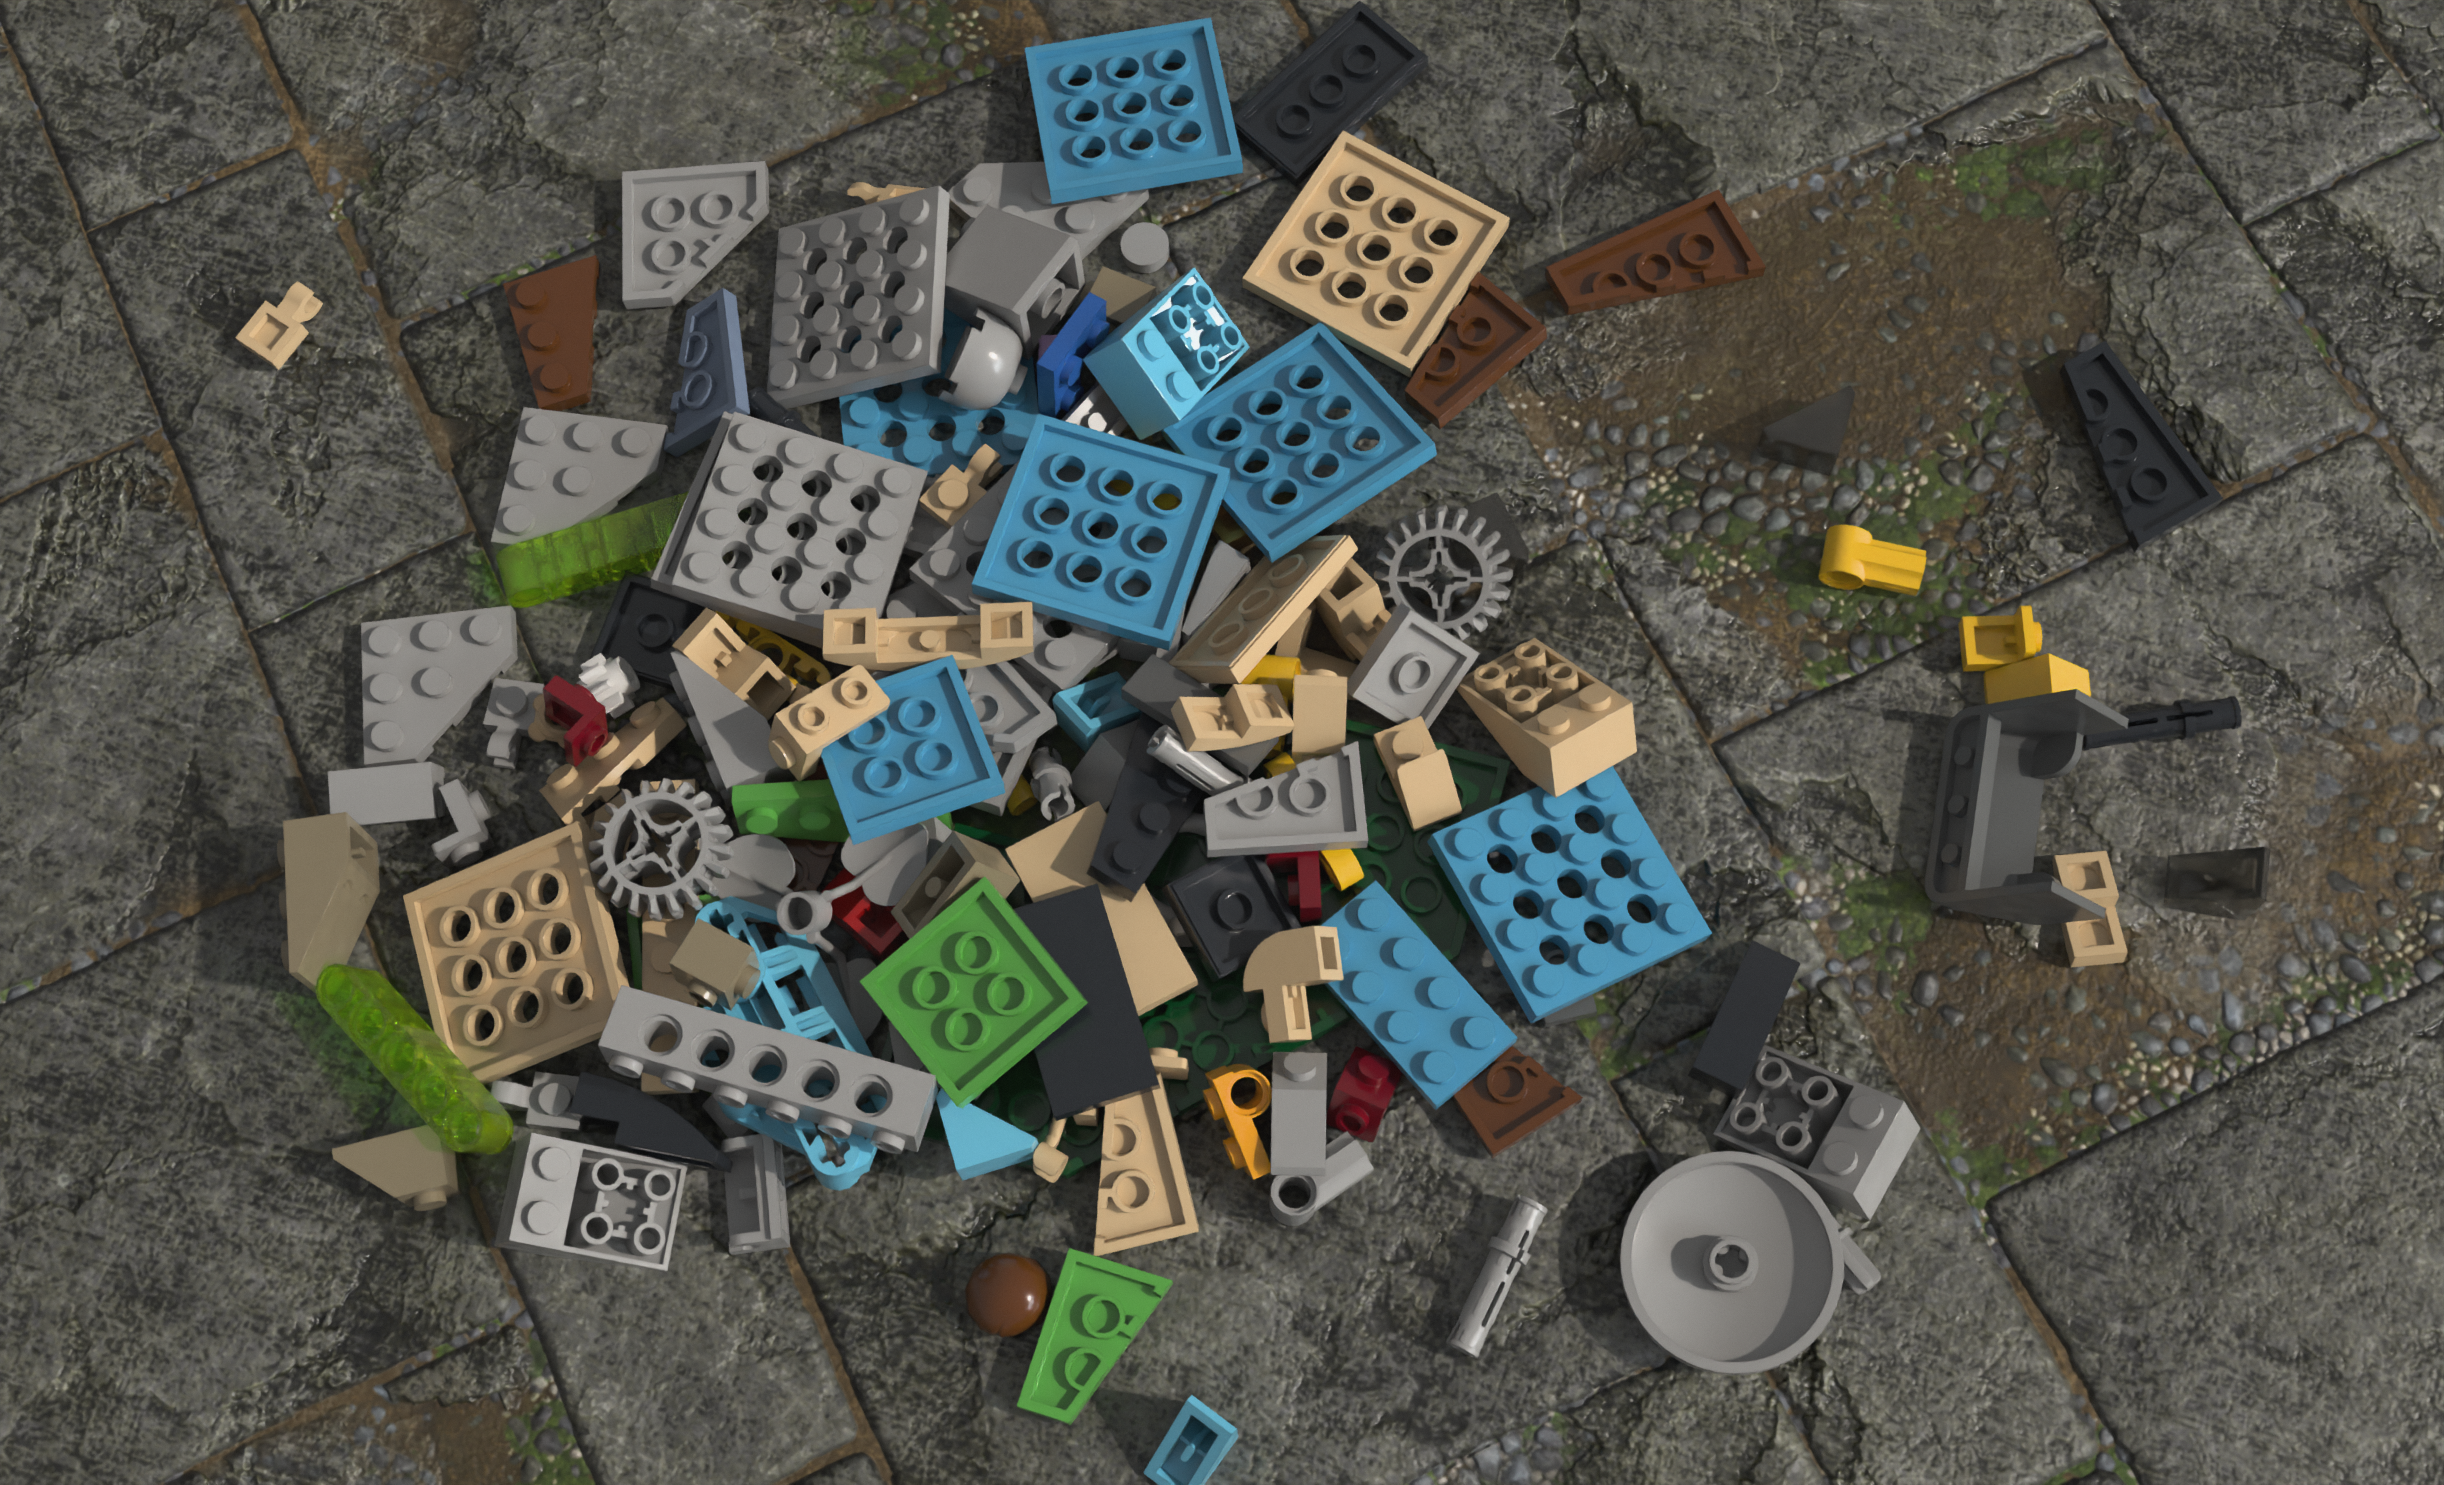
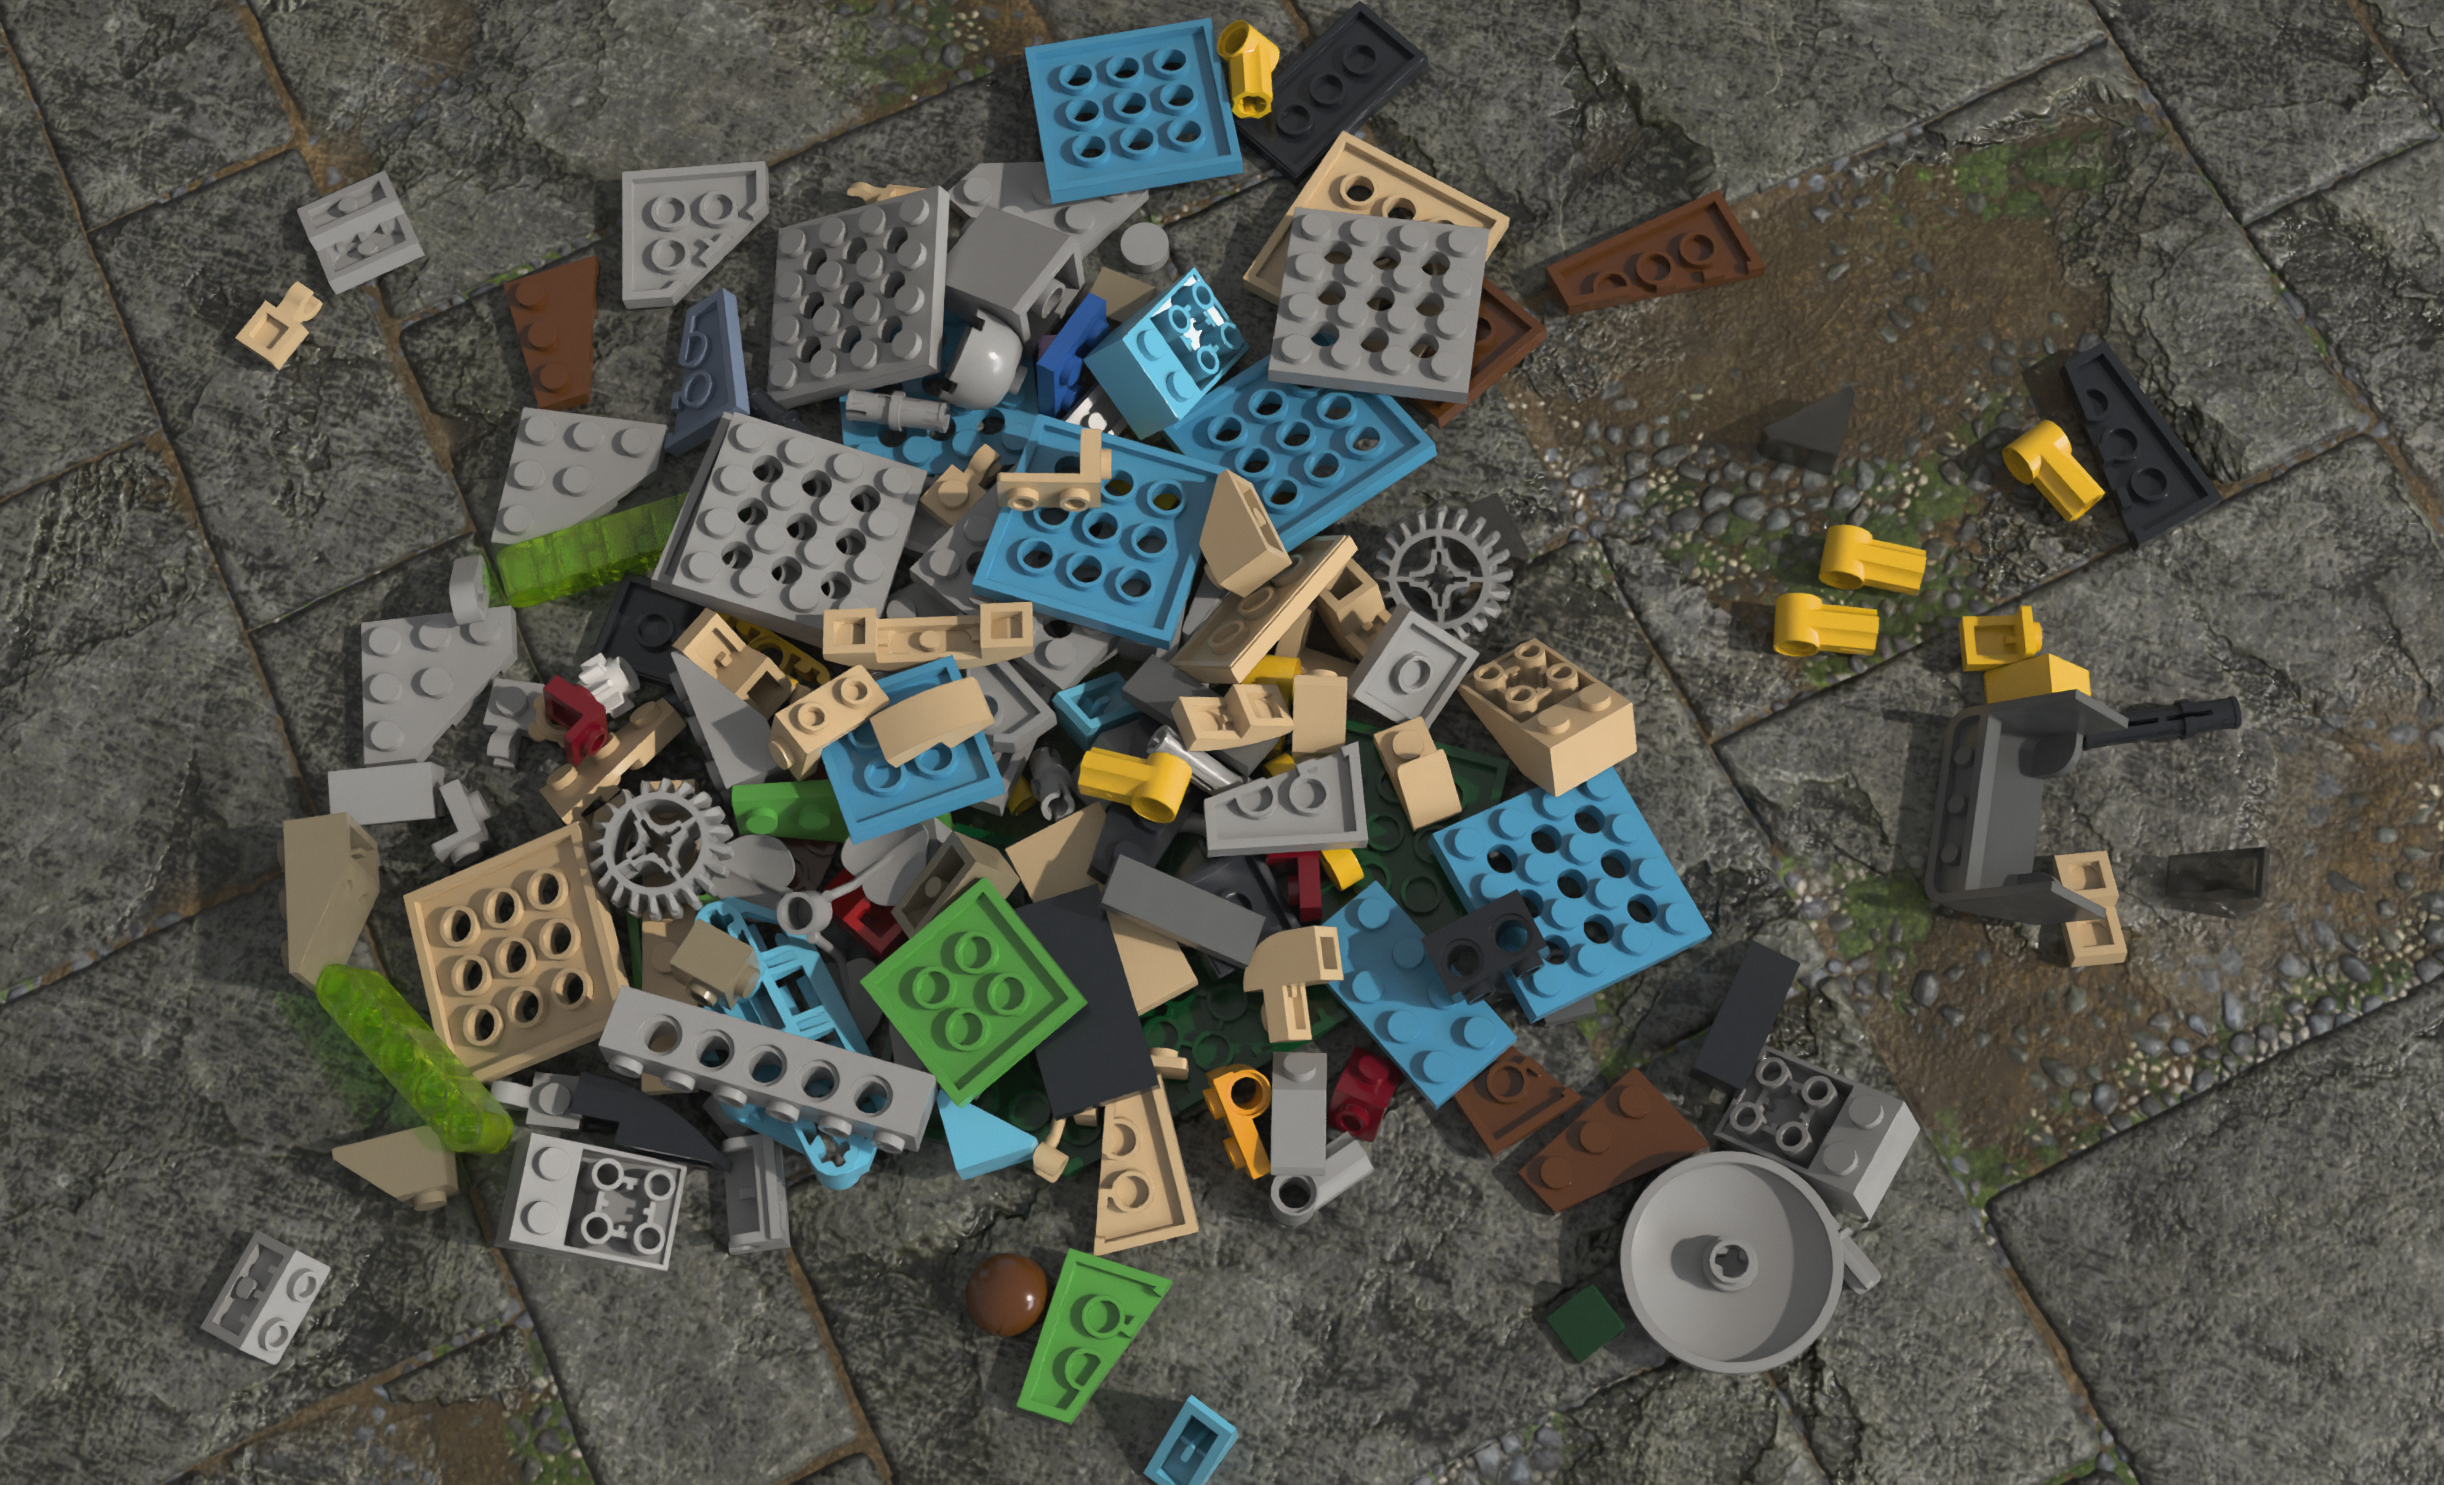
(265, 1298): none -> light grey bracket
(360, 232): none -> light grey slope
(469, 589): none -> light grey beam
(897, 410): none -> light grey pin
(933, 716): none -> tan slope
(1060, 490): none -> tan bracket
(1148, 785): none -> yellow piece
(1181, 911): none -> dark grey tile
(1240, 538): none -> tan slope
(1250, 66): none -> yellow piece
(1401, 327): none -> light grey piece
(1480, 934): none -> black brick
(1505, 1257): light grey pin -> none
(1585, 1323): none -> dark green slope
(1611, 1143): none -> reddish brown wing
(1808, 626): none -> yellow piece
(2046, 460): none -> yellow piece

